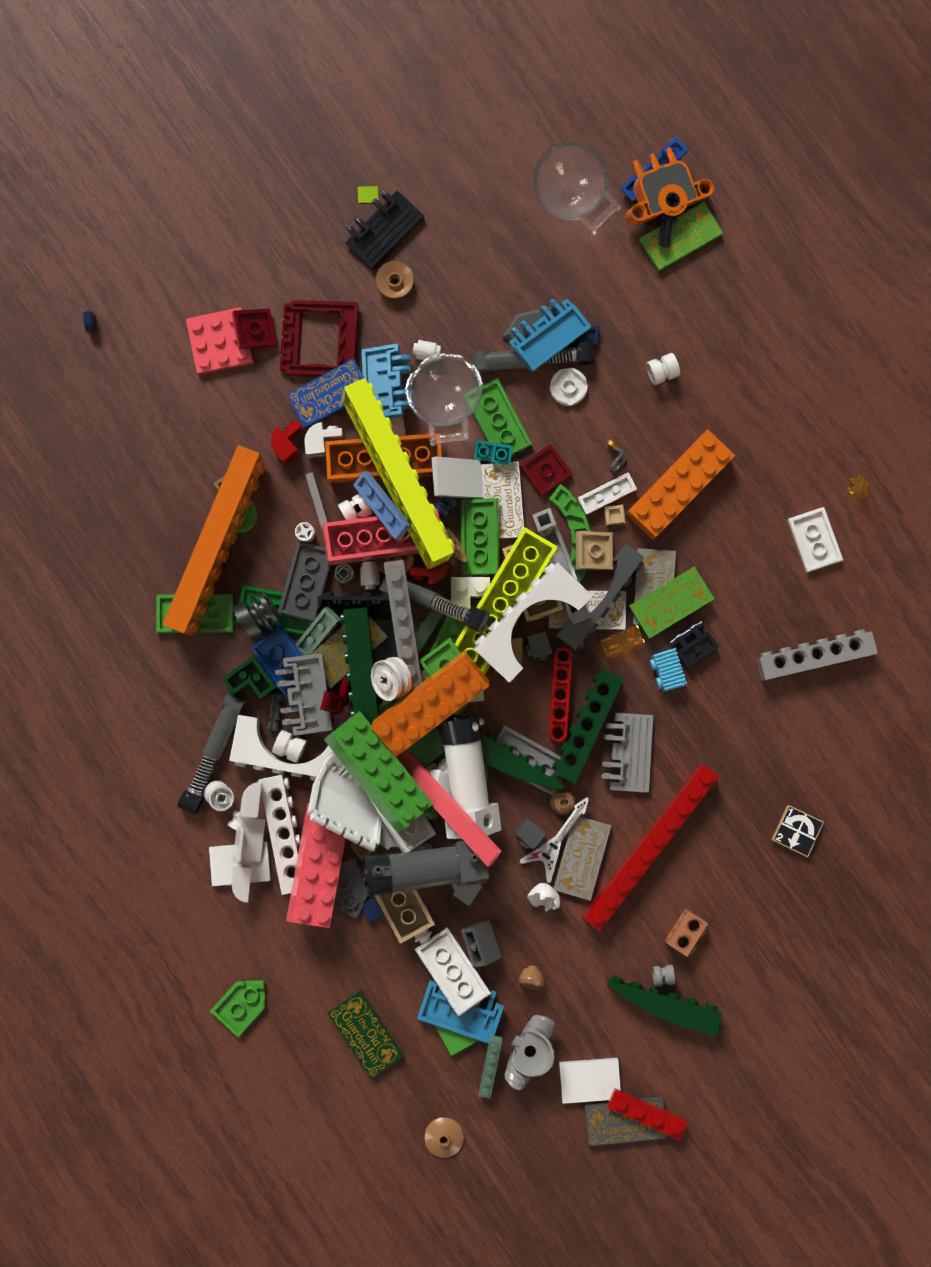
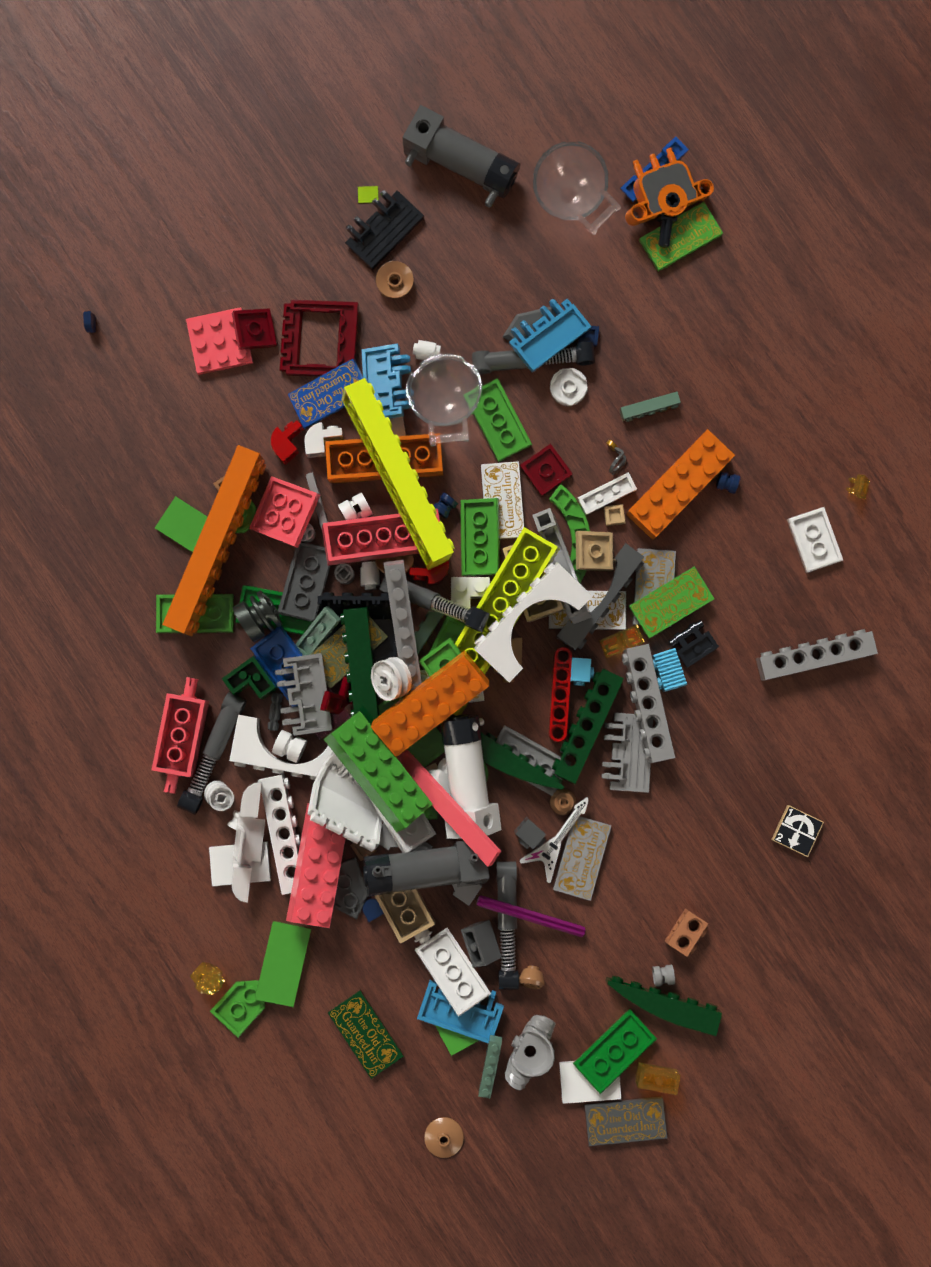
(180, 735): none -> coral brick
(182, 523): none -> bright green tile
(207, 978): none -> clear yellow brick
(283, 963): none -> bright green tile
(284, 511): none -> coral plate
(382, 505): medium blue plate -> none
(432, 140): none -> dark grey piece
(457, 477): white tile -> none
(458, 551): medium nougat dish -> none
(493, 452): teal slope -> none
(507, 924): none -> piece
(530, 916): none -> magenta axle
(538, 646): dark grey brick -> none
(544, 895): white hair -> none
(581, 671): none -> medium azure brick
(614, 1051): none -> green tile
(647, 1113): red plate -> none
(650, 406): none -> sand green piece
(650, 846): red brick -> none
(652, 693): none -> light grey brick
(657, 1078): none -> clear yellow brick
(661, 369): white wheel -> none
(727, 481): none -> dark blue wheel

